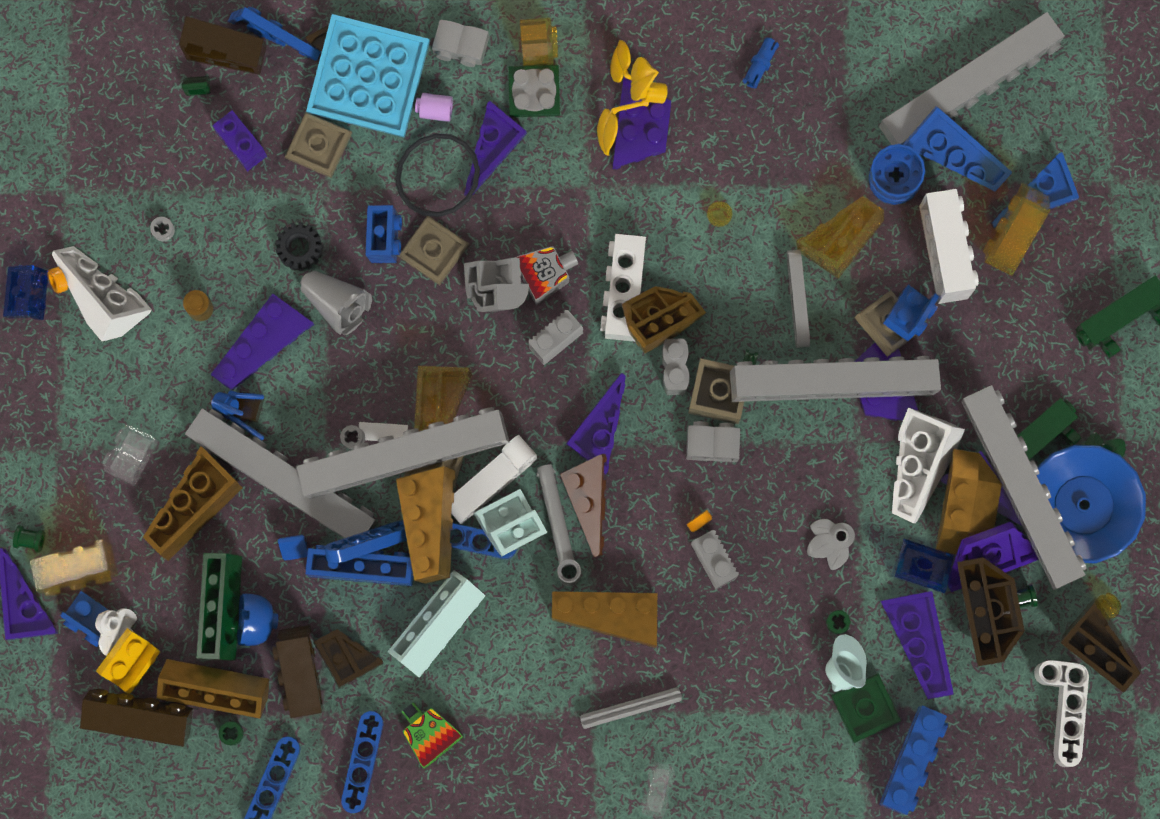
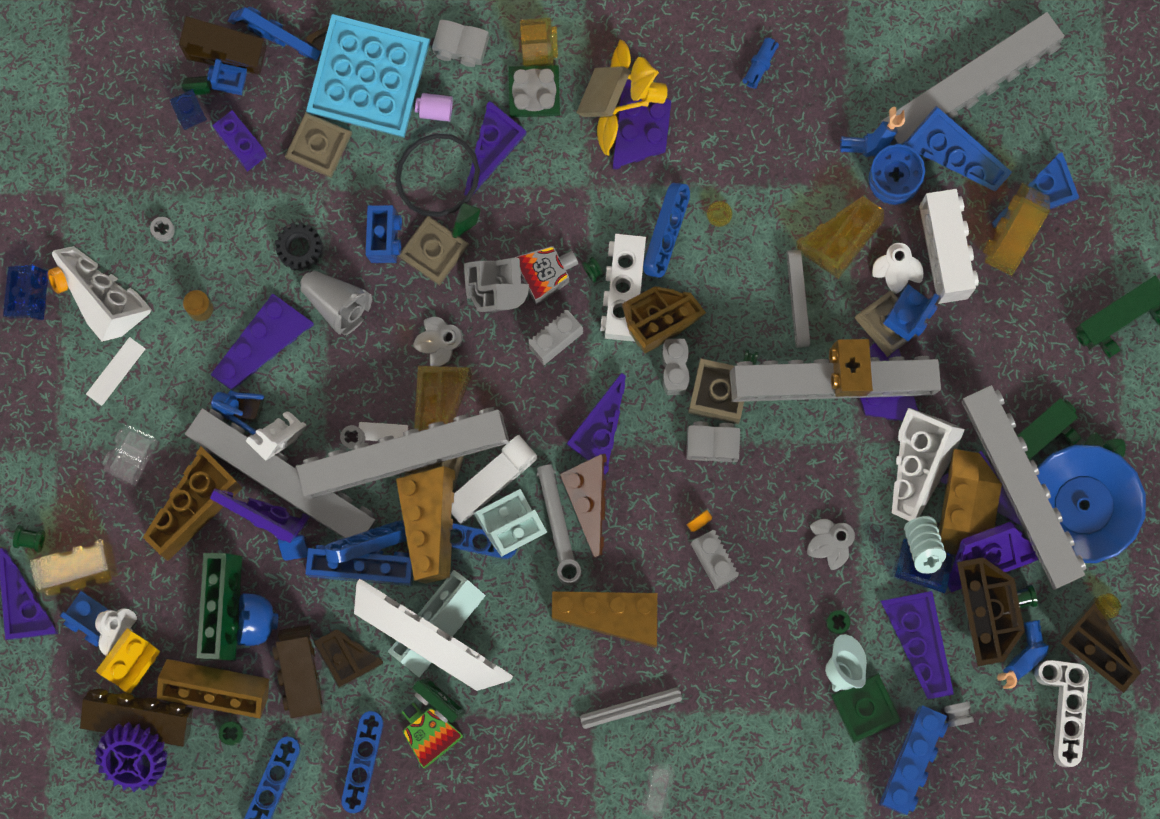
(115, 371): none -> white sticker
(129, 769): none -> dark purple gear
(188, 109): none -> clear blue brick
(227, 77): none -> blue bracket
(263, 515): none -> dark purple wing
(276, 436): none -> white hinge
(426, 639): none -> white brick
(434, 341): none -> light grey plate
(445, 707): none -> dark green piece
(466, 219): none -> dark green slope
(593, 269): none -> dark green bush
(603, 92): none -> dark tan tile
(658, 255): none -> blue beam
(857, 354): none -> pearl gold brick
(876, 141): none -> blue arm
(898, 272): none -> white plate
(925, 544): none -> light aqua piece
(959, 714): none -> light grey wheel
(1028, 658): none -> blue arm

